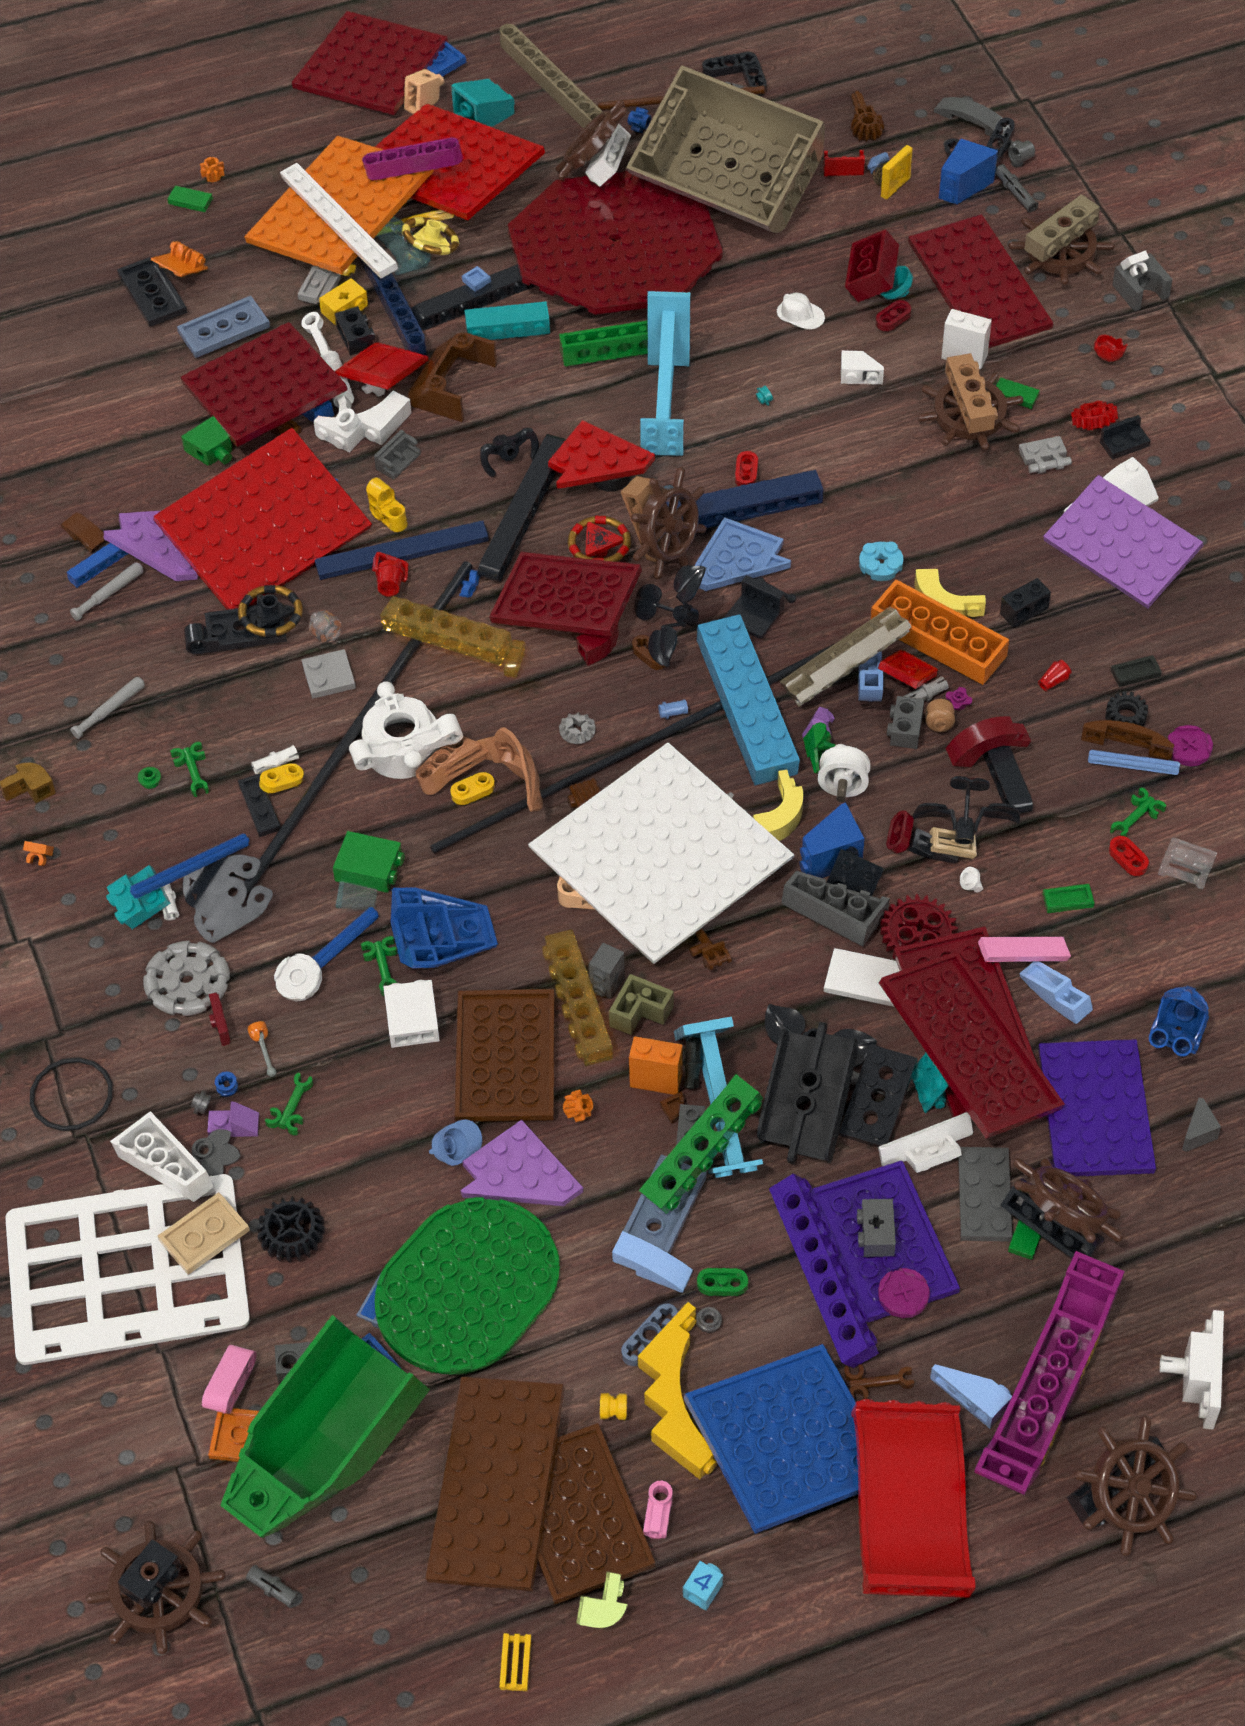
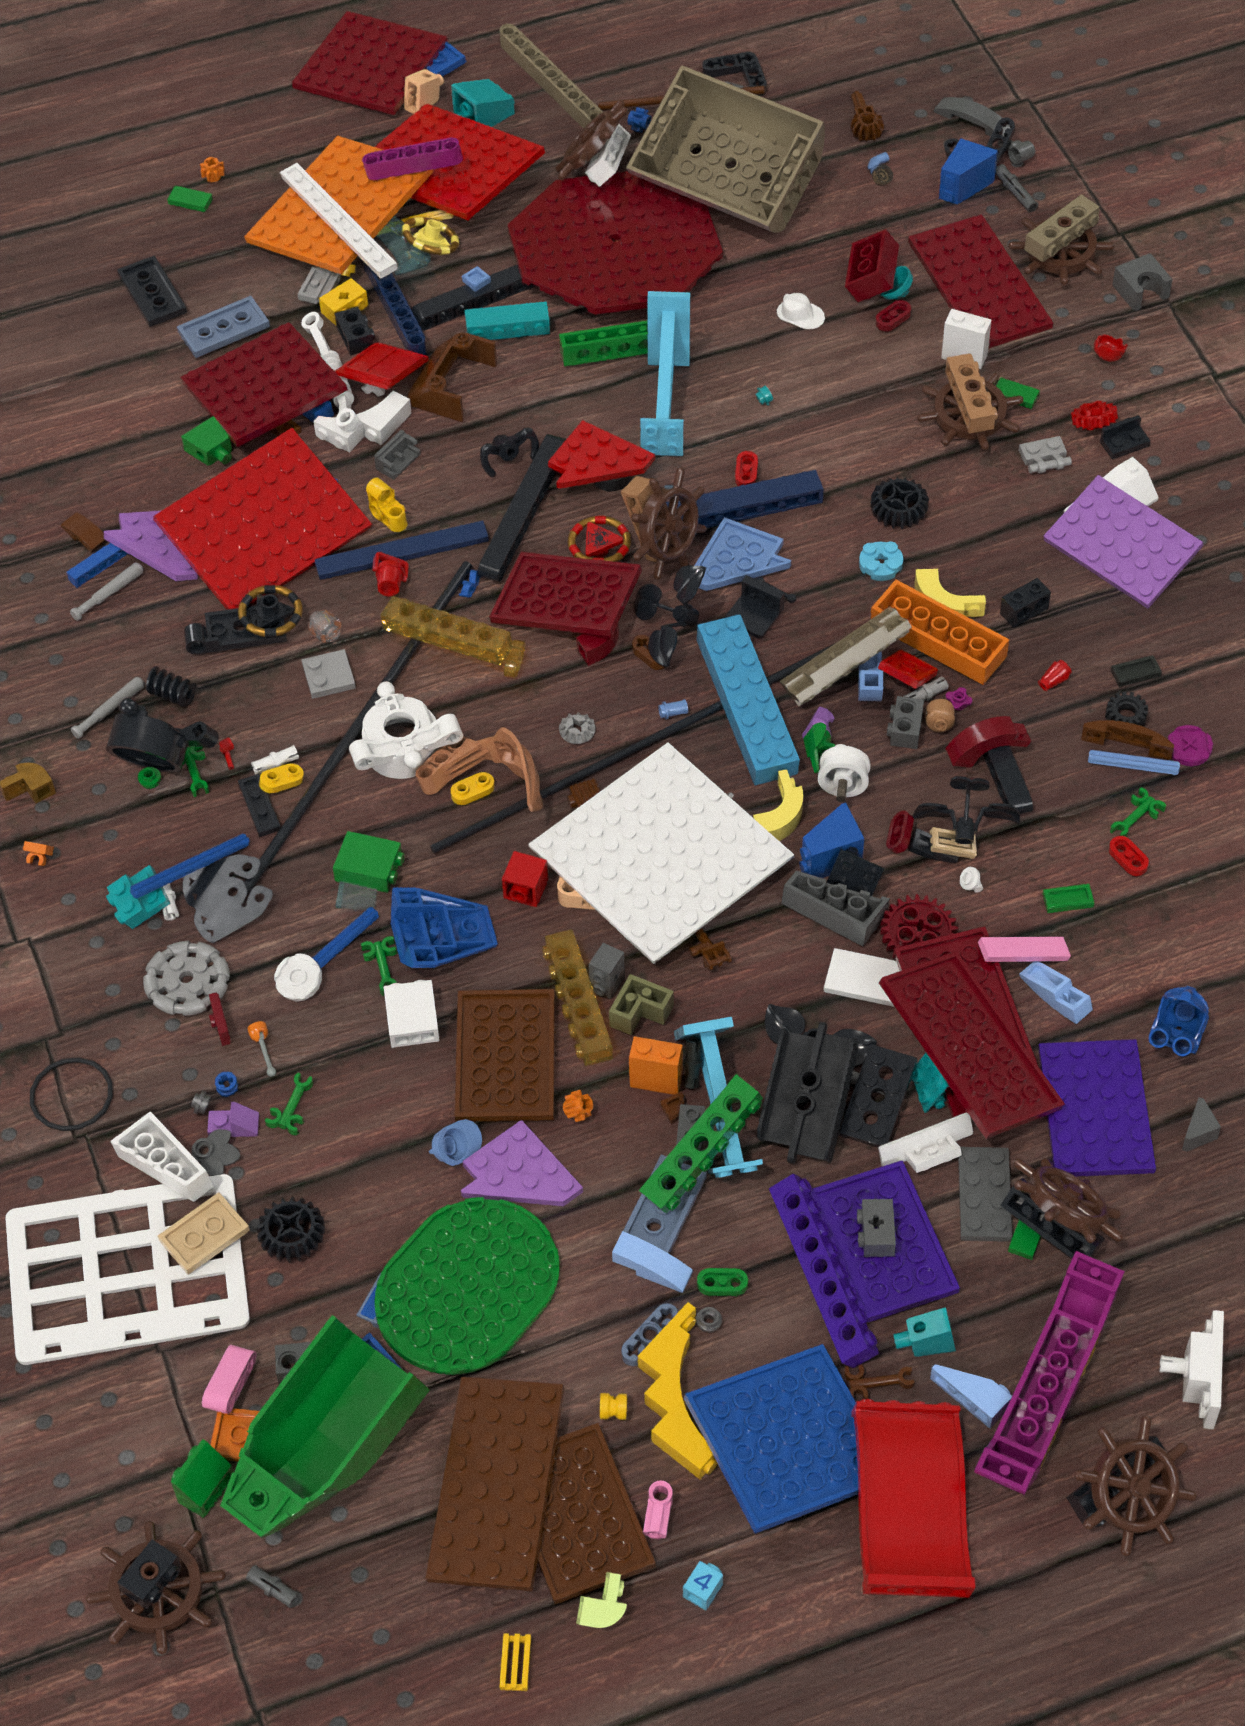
(152, 741): none -> black piece
(170, 687): none -> black piece
(181, 260): orange hinge -> none
(201, 1478): none -> green slope
(225, 747): none -> red hand
(525, 879): none -> red head
(843, 165): red hinge -> none
(860, 369): white slope -> none
(896, 172): yellow tile -> none
(899, 502): none -> black gear
(903, 1293): magenta tile -> none
(927, 1334): none -> teal torso
(1135, 261): white tile -> none
(1190, 857): clear plate -> none

